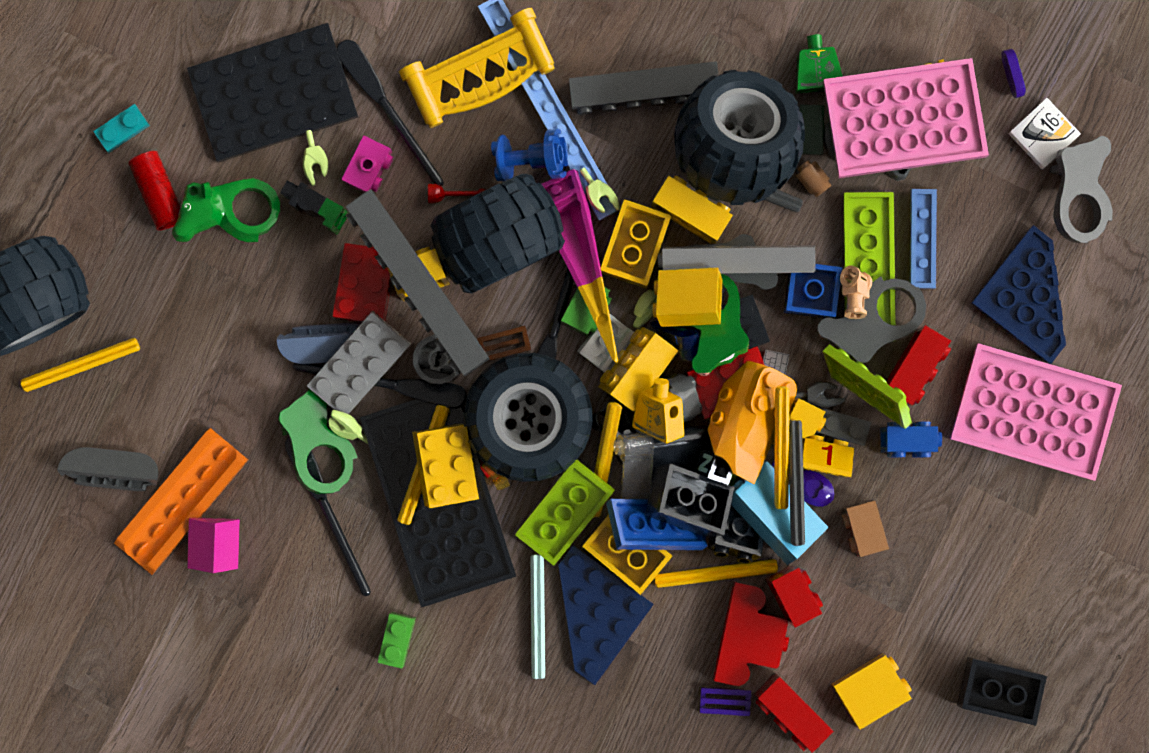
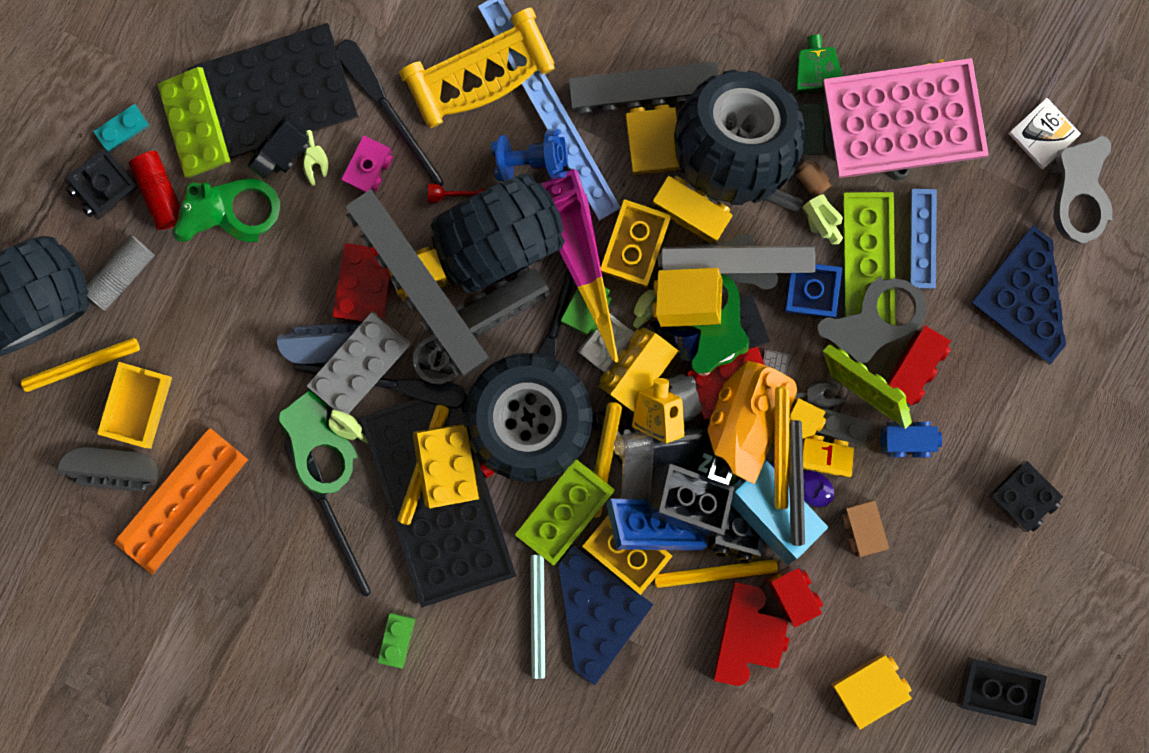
(99, 184): none -> black plate
(122, 266): none -> light grey piece
(134, 405): none -> yellow piece
(193, 122): none -> lime plate
(213, 544): dark pink slope -> none
(279, 148): none -> black hinge
(314, 204): hips -> none
(500, 481): clear yellow hand -> none
(504, 302): none -> dark grey slope
(525, 339): reddish brown tile -> none
(598, 189): yellowish green hand -> none
(652, 139): none -> yellow brick
(747, 703): dark purple tile -> none
(792, 713): red brick -> none
(823, 218): none -> yellowish green rock
(855, 291): light nougat connector -> none
(1013, 73): dark purple tile -> none
(1026, 497): none -> black brick
(1035, 412): bright pink plate -> none

